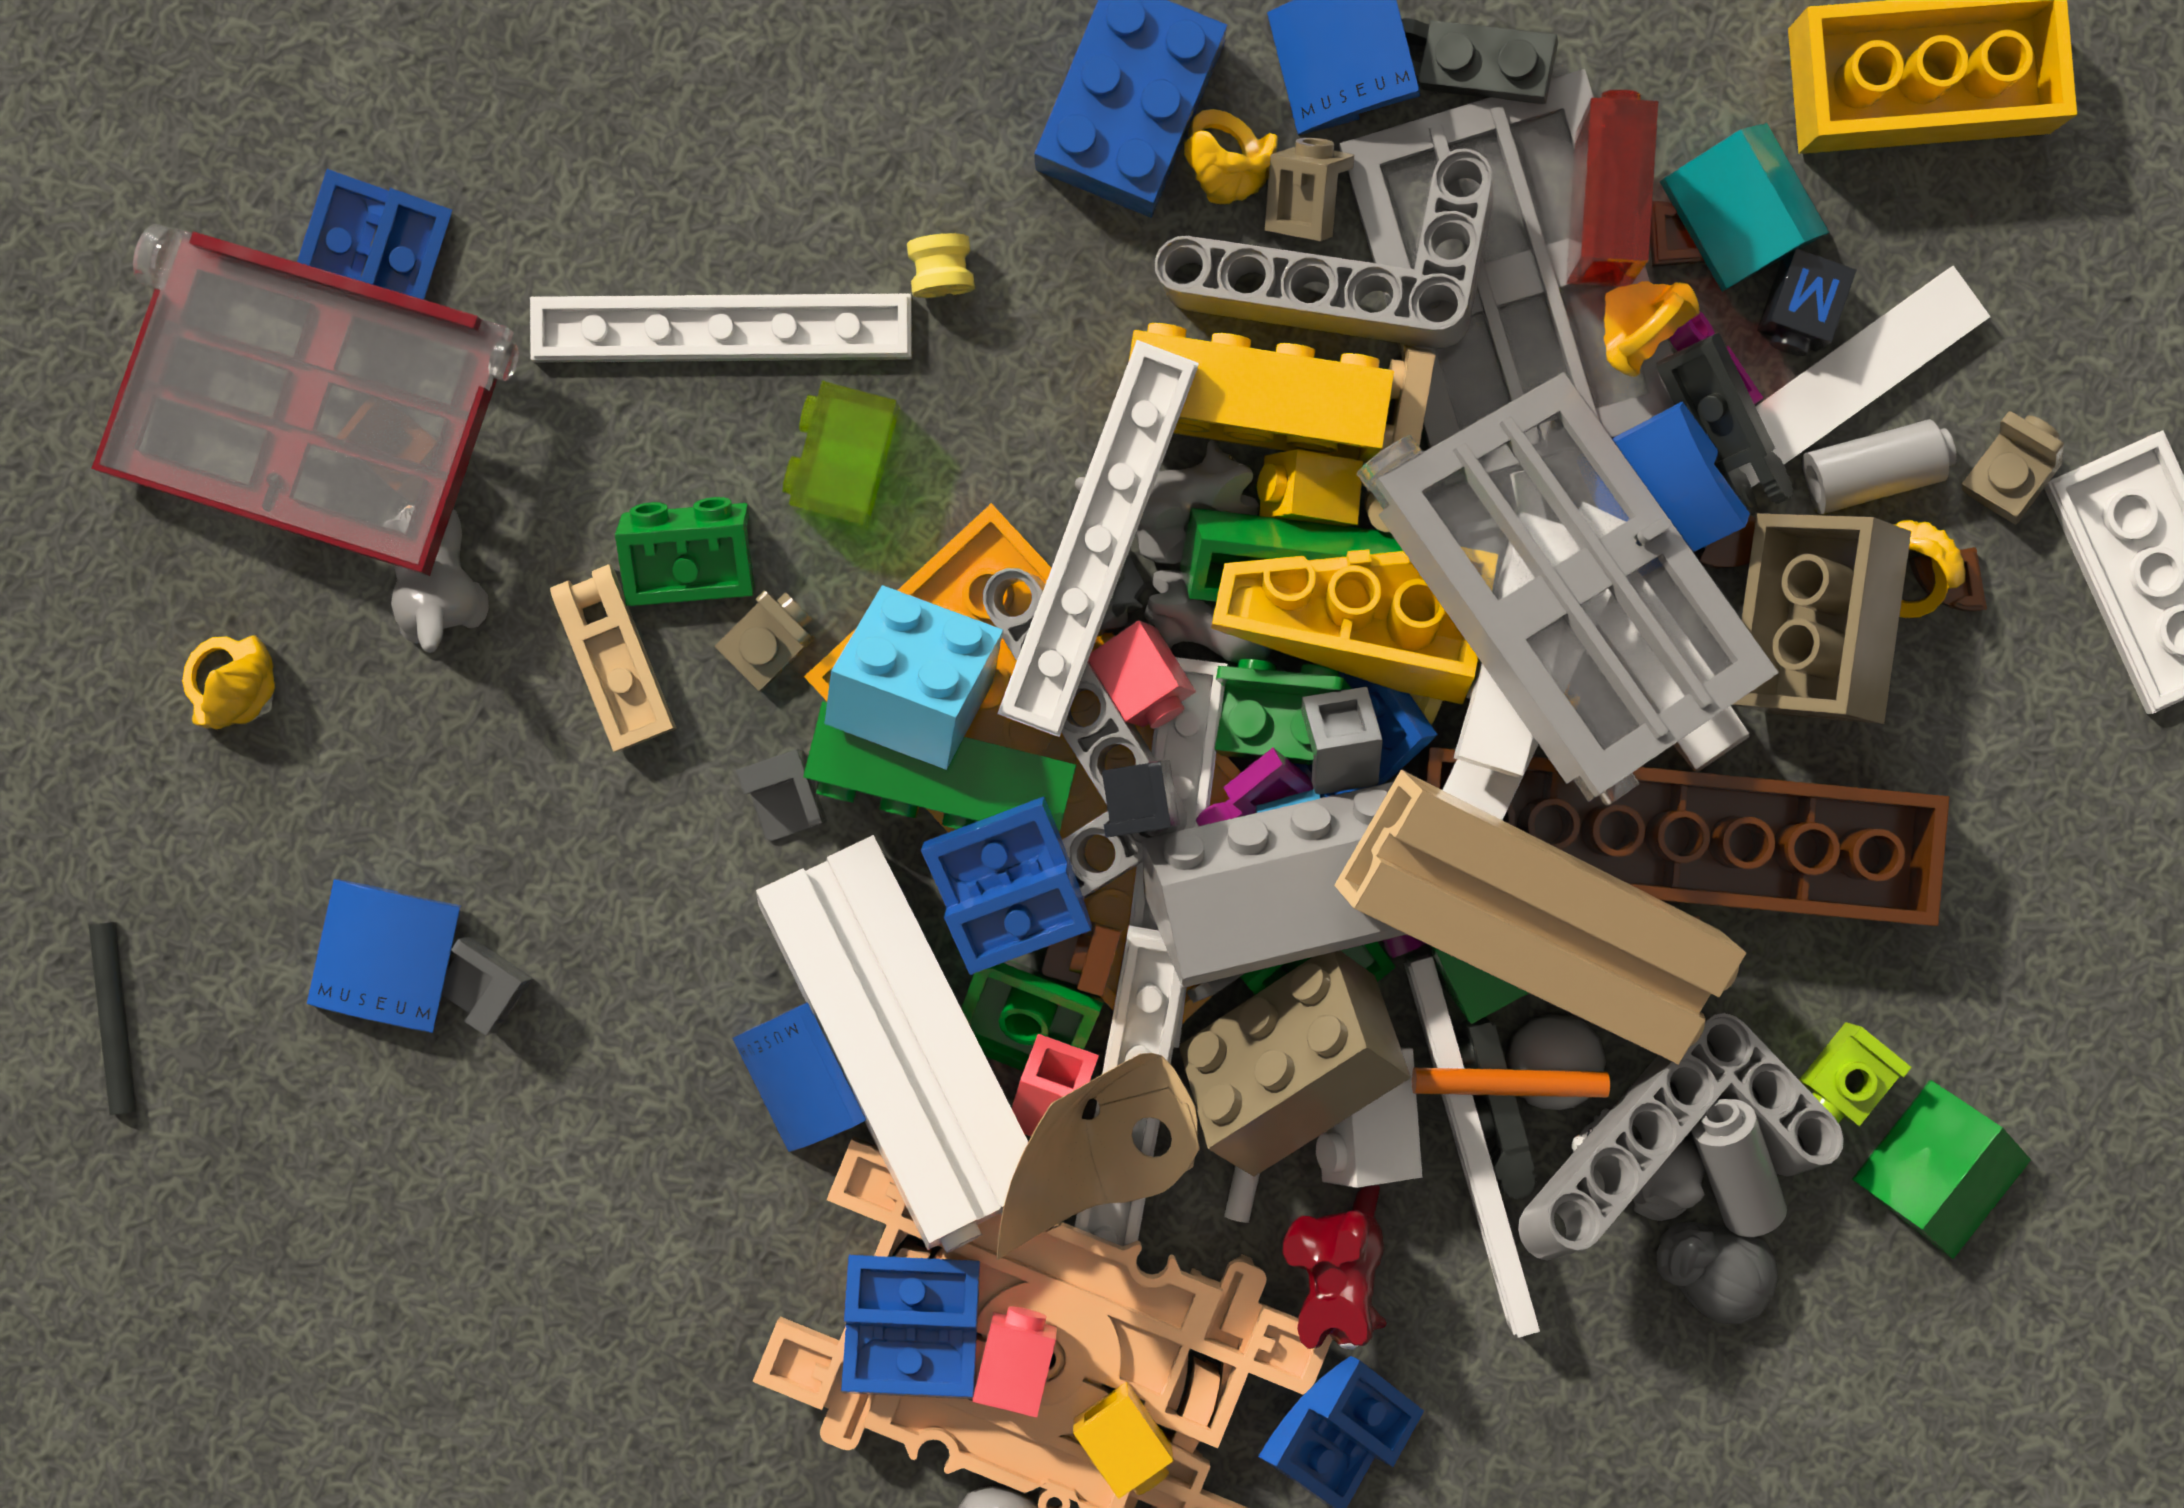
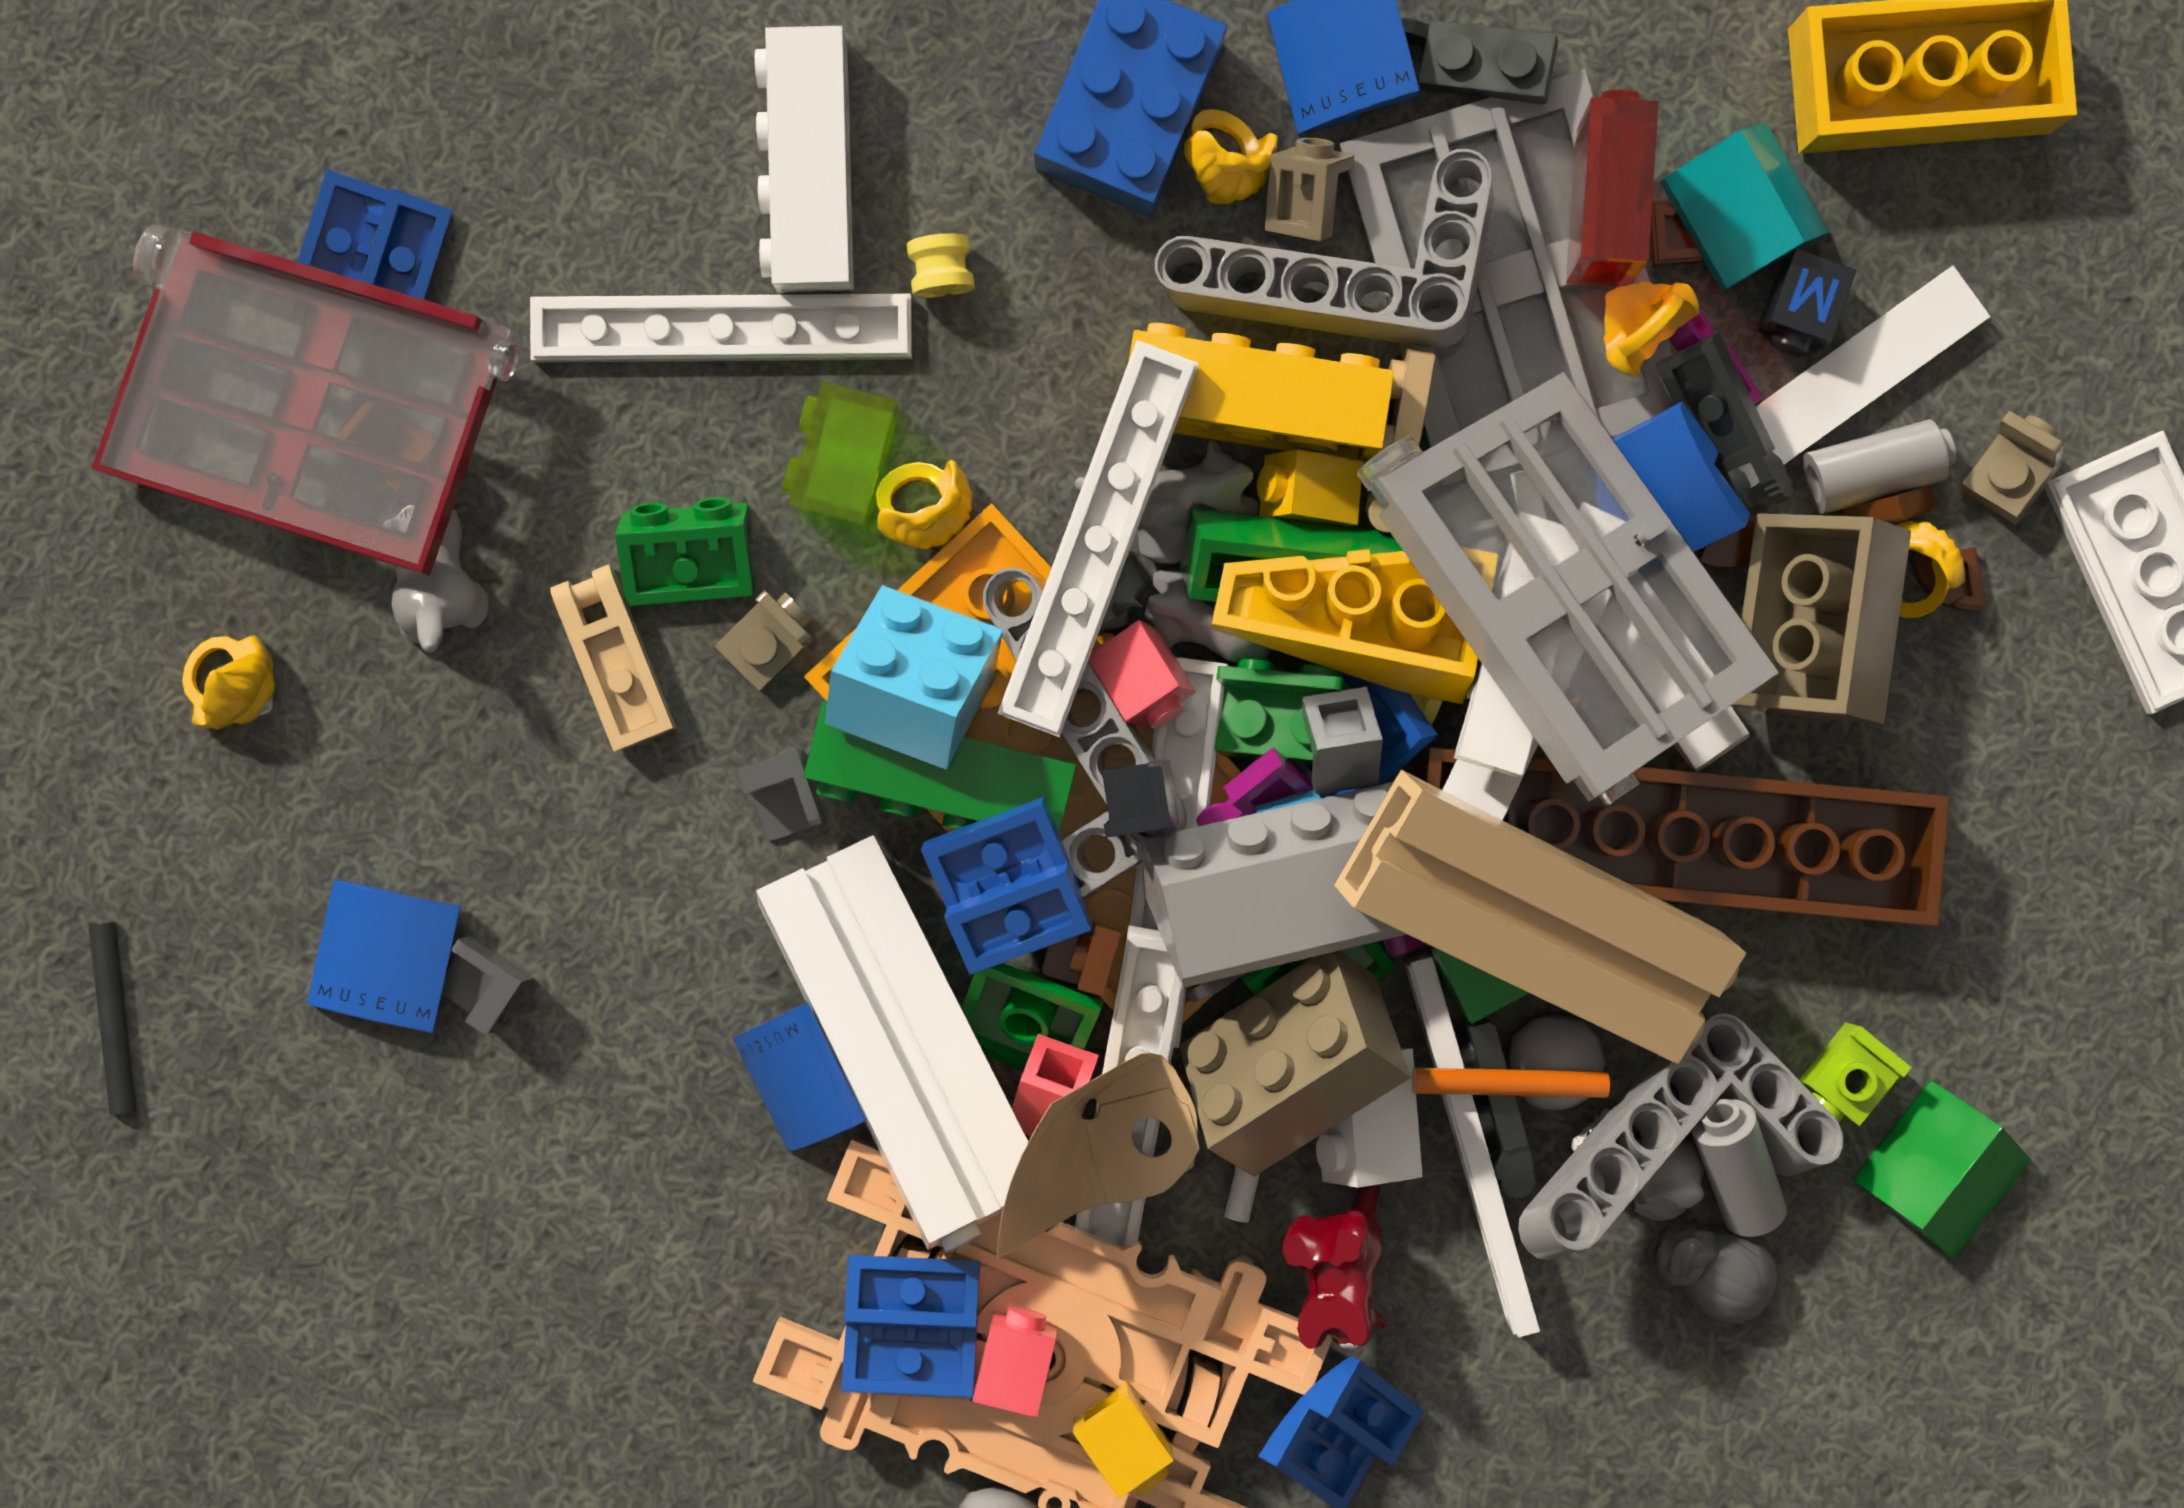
(808, 160): none -> white brick
(932, 525): none -> yellow piece
(1895, 507): none -> reddish brown tile

